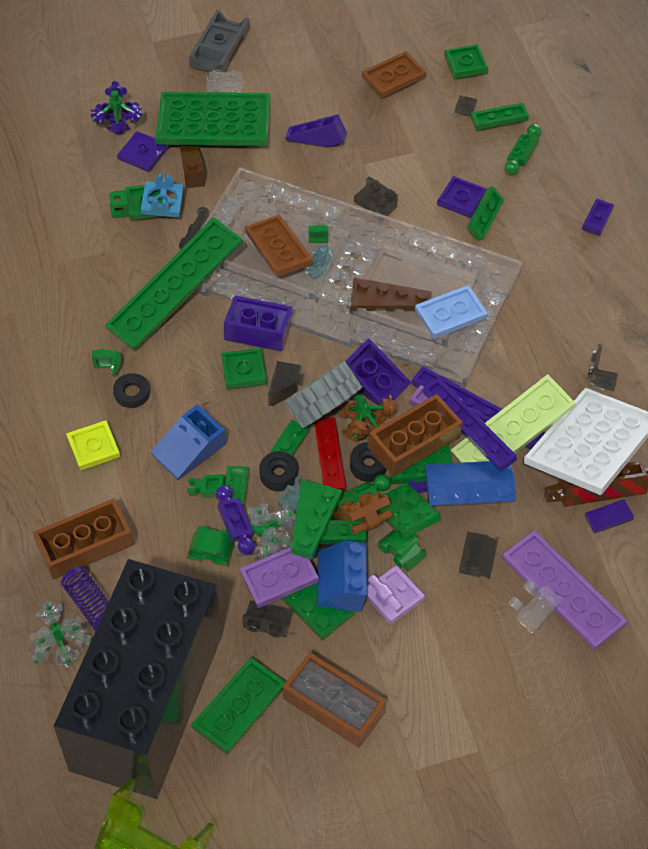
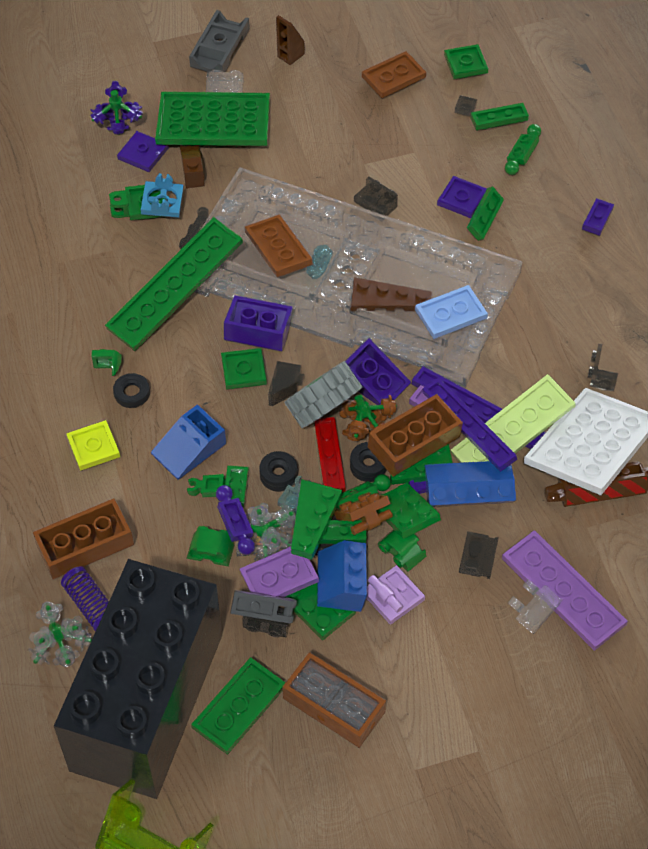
(262, 606): none -> dark grey plate
(289, 42): none -> reddish brown slope
(291, 438): green plate -> none
(318, 233): green tile -> none
(320, 132): dark purple slope -> none
(609, 516): dark purple tile -> none

